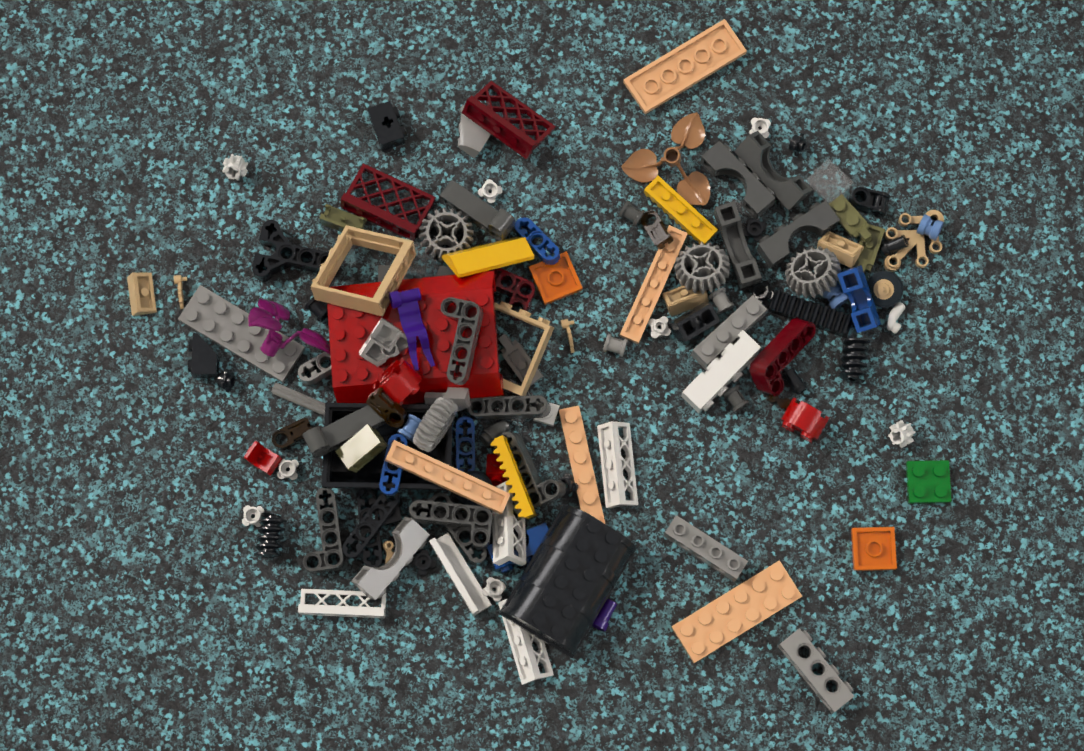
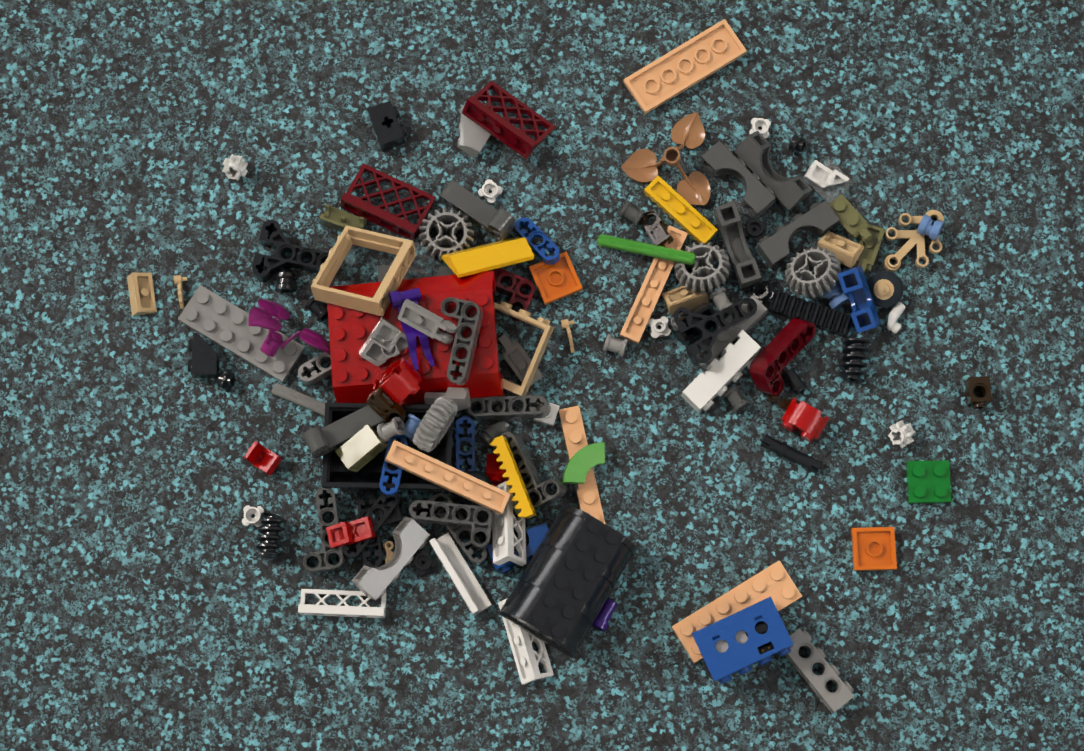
(285, 282): none -> black wheel
(288, 474): white plate -> none
(293, 432): dark brown piece -> none
(350, 532): none -> red slope
(391, 429): none -> light grey bush
(426, 322): none -> light grey hinge
(494, 583): white plate -> none
(582, 462): none -> bright green tile
(614, 464): white fence -> none
(646, 249): none -> bright green axle
(697, 322): none -> black beam
(705, 548): light grey brick -> none
(743, 640): none -> blue piece
(791, 453): none -> black pin
(823, 176): none -> white slope
(873, 203): black piece -> none
(894, 245): black pin -> none
(983, 385): none -> dark brown brick

